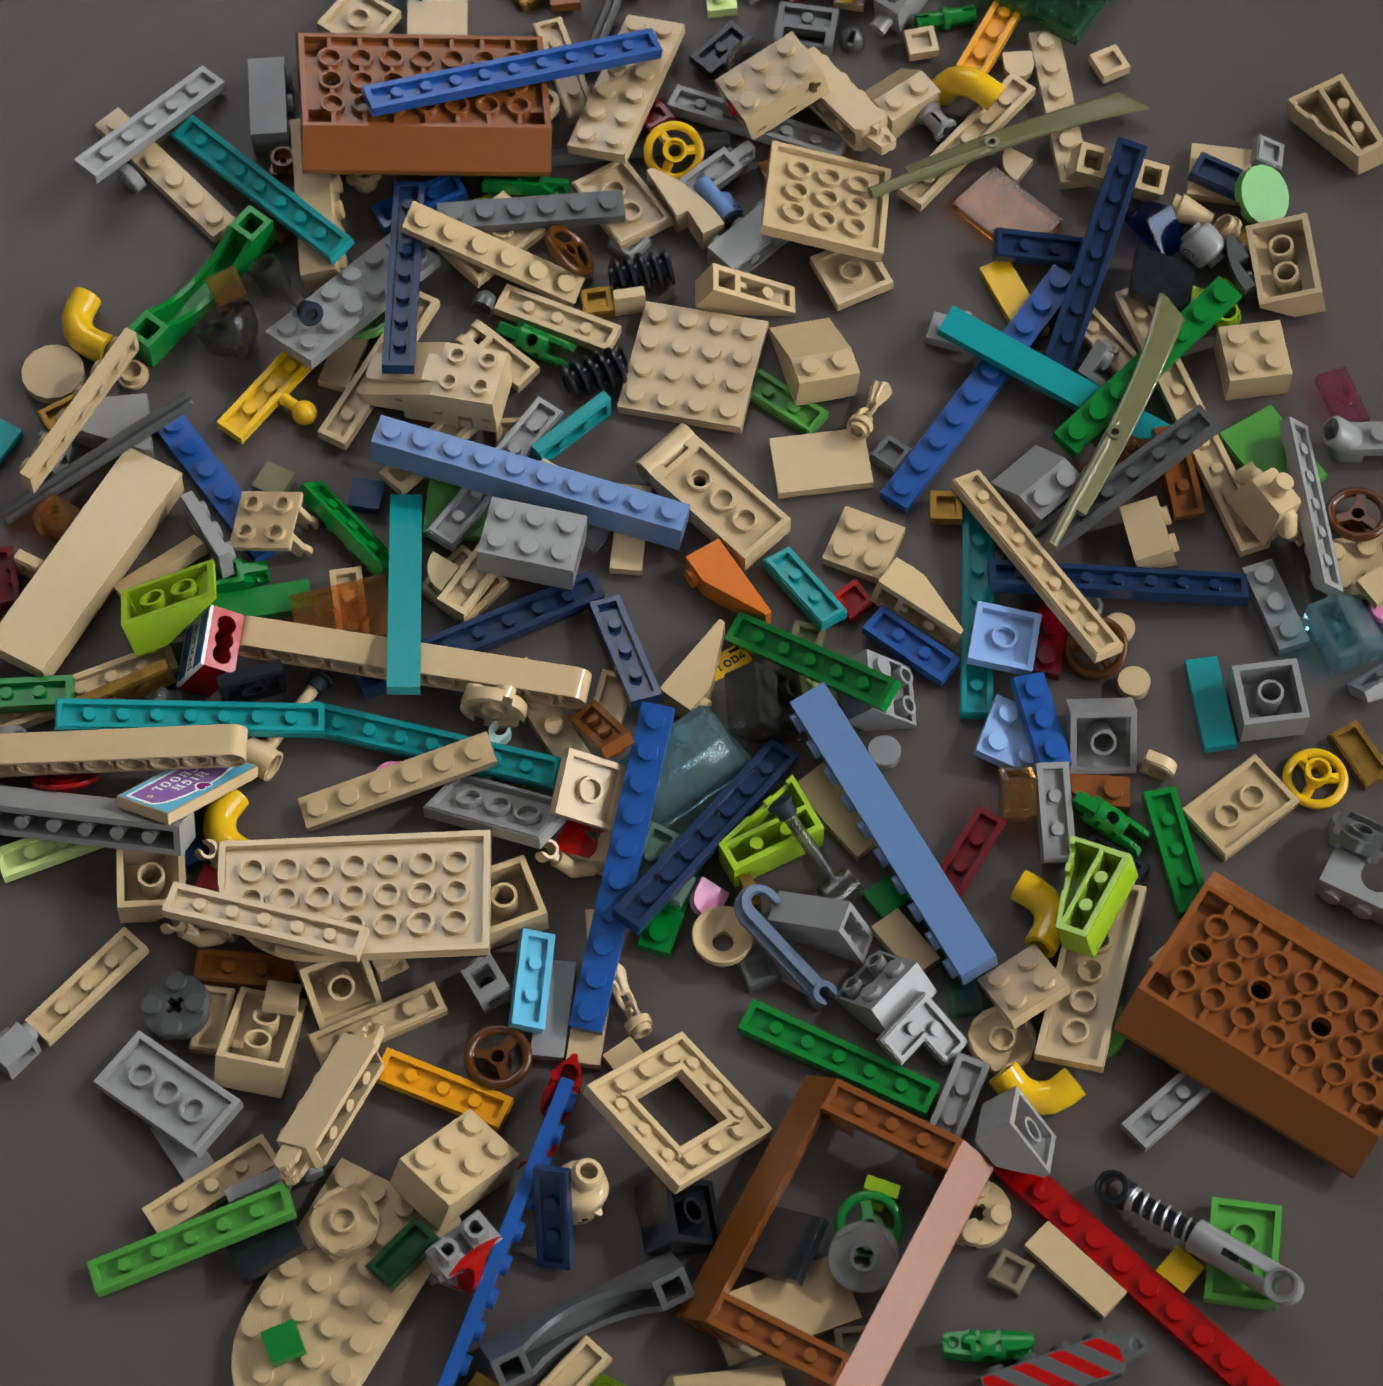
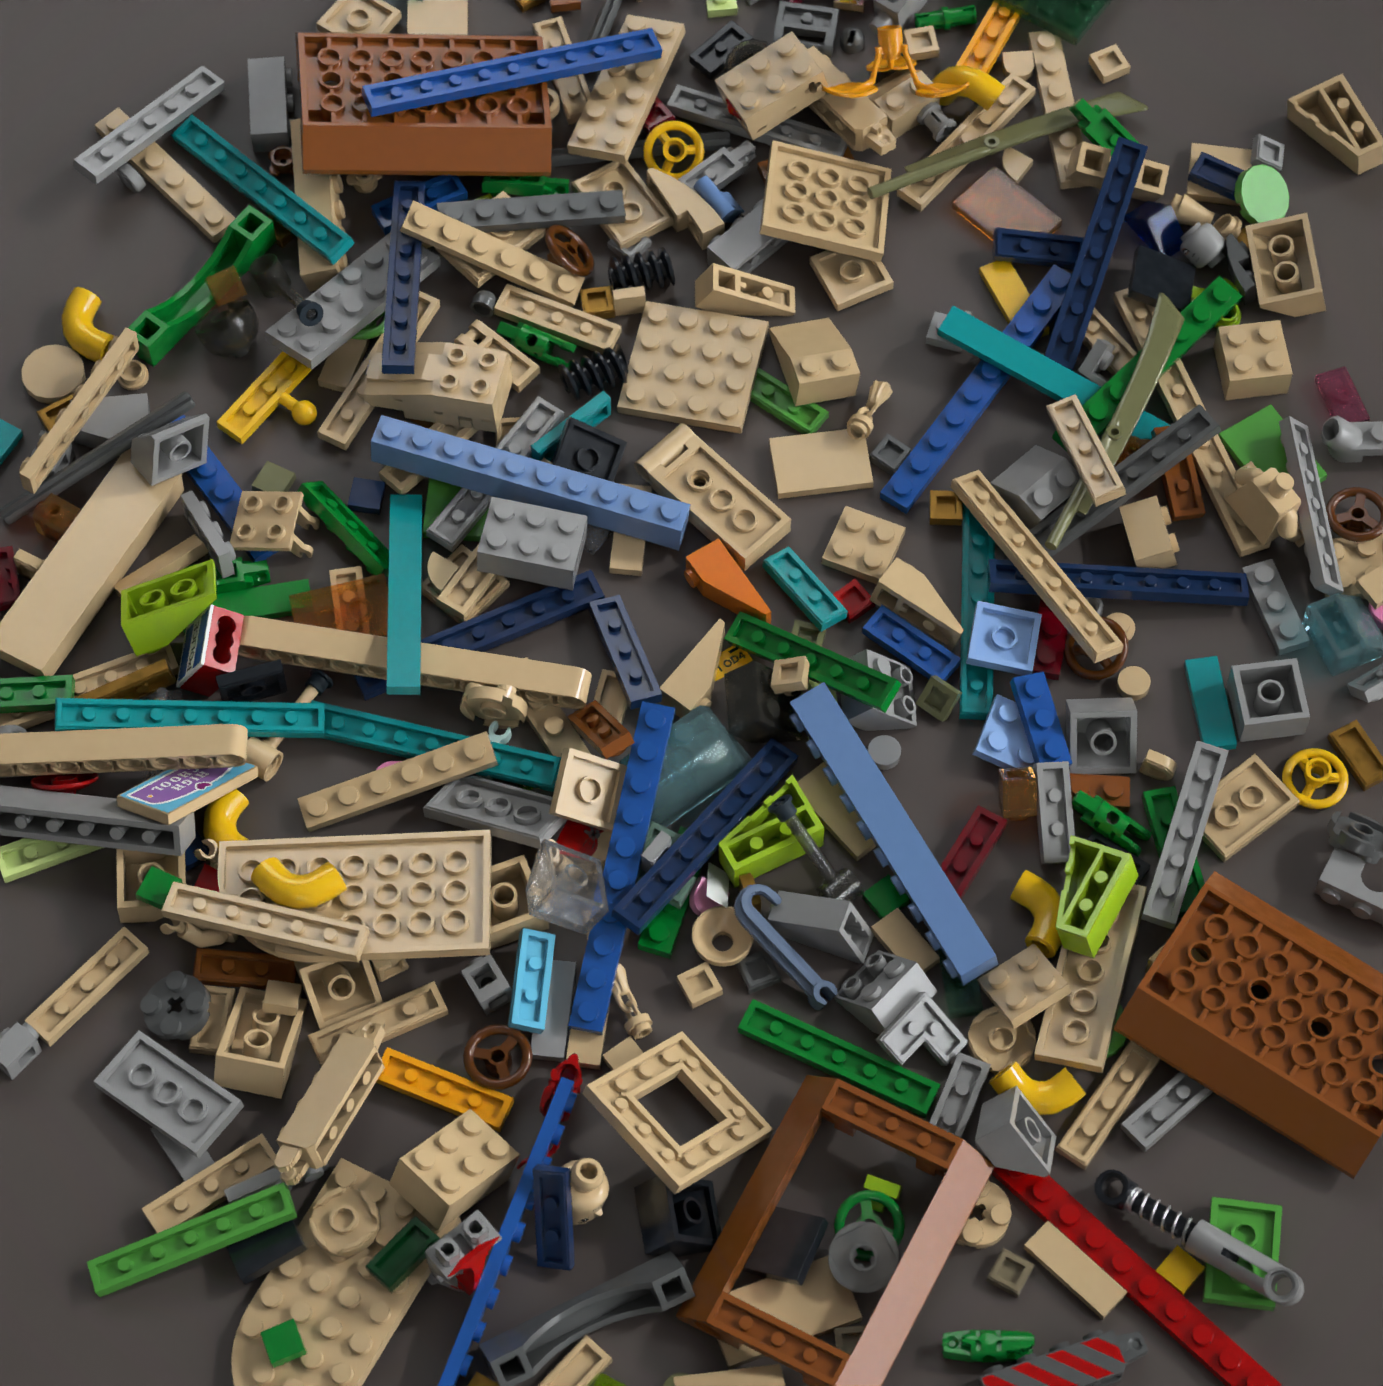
(156, 887): none -> green tile
(171, 448): none -> light grey slope
(297, 890): none -> yellow cylinder
(566, 888): none -> clear slope
(588, 450): none -> black tile
(655, 850): none -> light grey tile
(699, 985): none -> tan plate
(717, 885): none -> white sticker
(790, 675): none -> tan tile
(889, 58): none -> light orange plant
(938, 698): none -> olive tile
(1086, 450): none -> tan tile
(1099, 124): none -> green hinge
(1107, 1105): none -> tan tile
(1184, 835): none -> light grey plate

